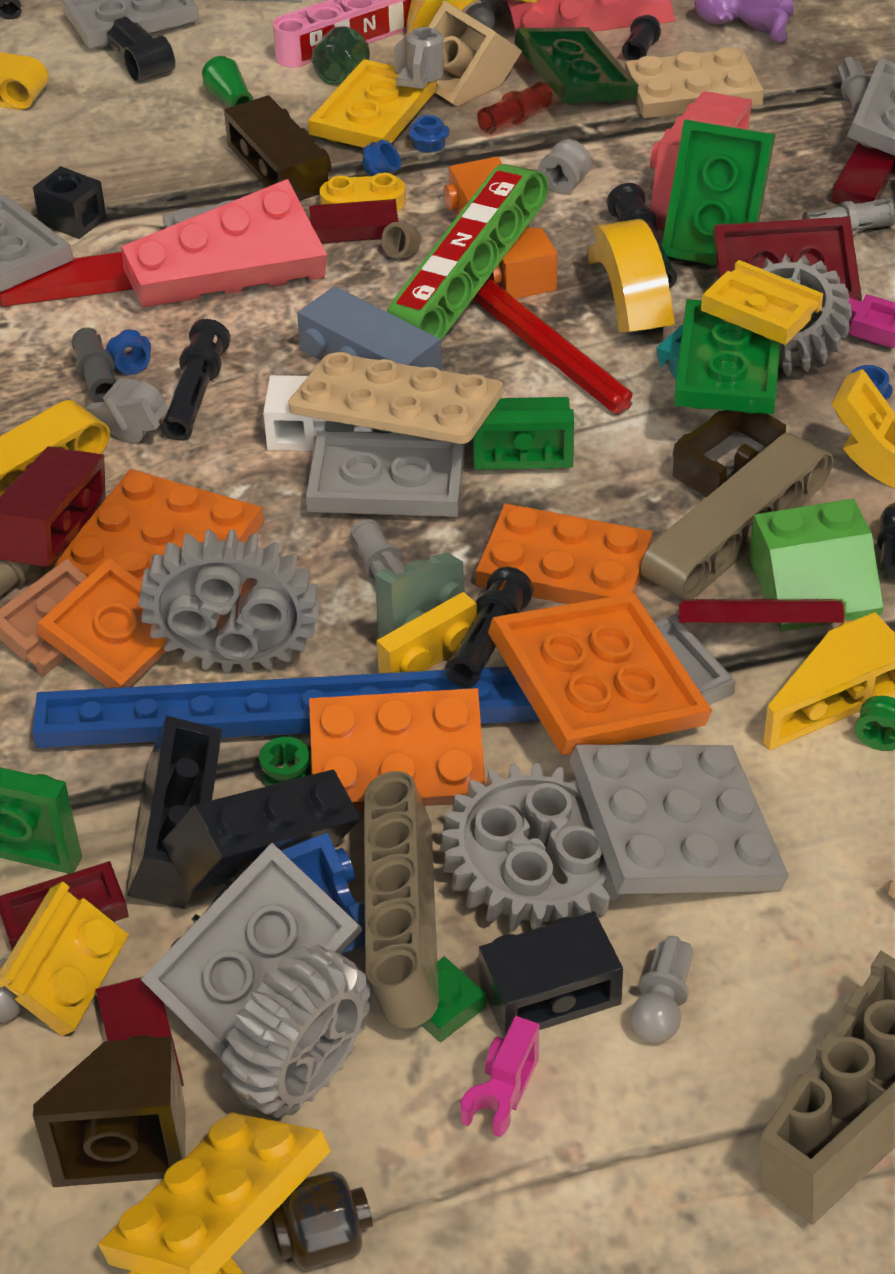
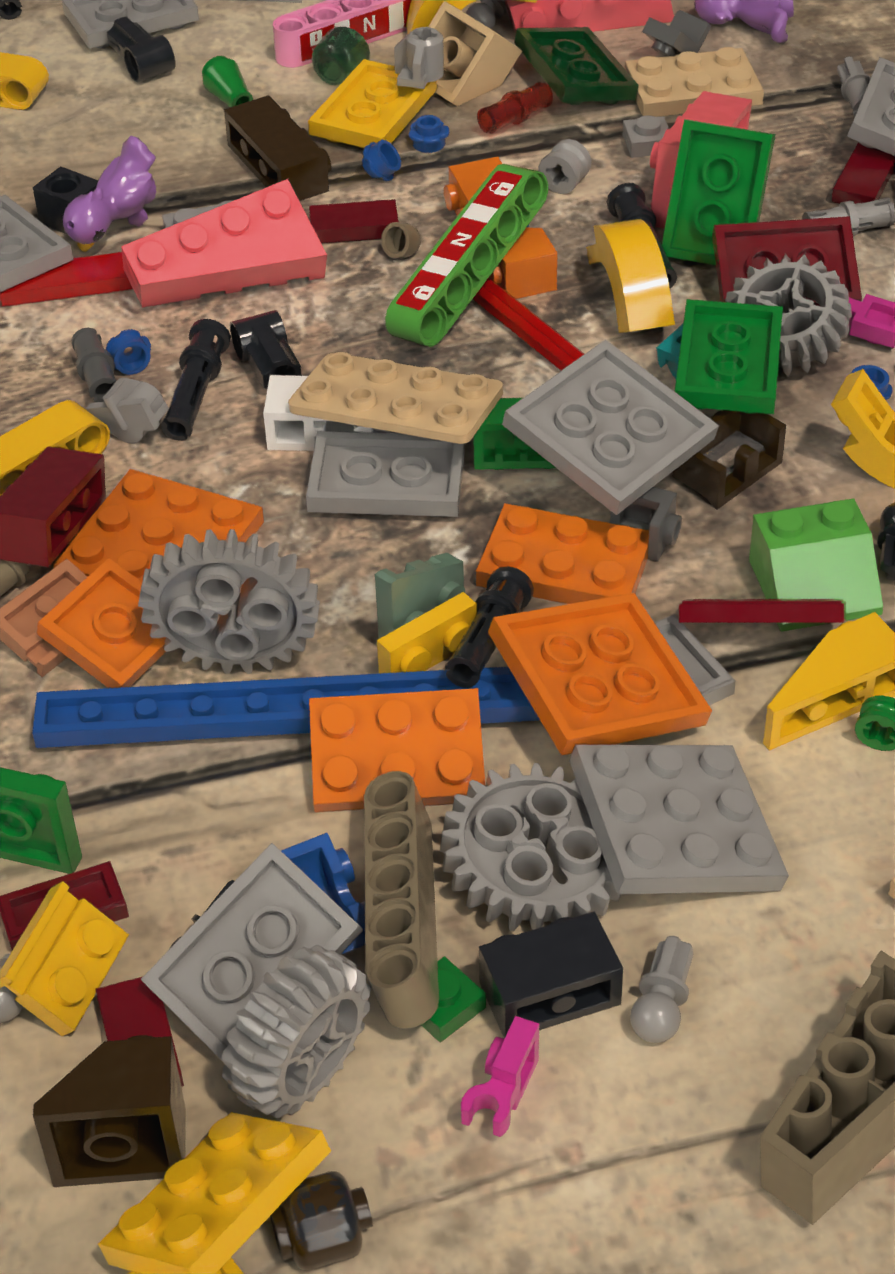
(118, 195): none -> medium lavender animal
(177, 778): black brick -> none
(229, 833): black brick -> none
(265, 345): none -> black piece
(284, 750): green bush -> none
(353, 326): sand blue brick -> none
(366, 188): yellow plate -> none
(375, 549): light grey axle -> none
(610, 426): none -> light grey plate
(642, 134): none -> light grey plate
(644, 32): black pin -> none
(655, 513): none -> dark grey bracket
(682, 35): none -> dark grey bracket
(721, 525): dark tan beam -> none
(761, 302): yellow plate -> none

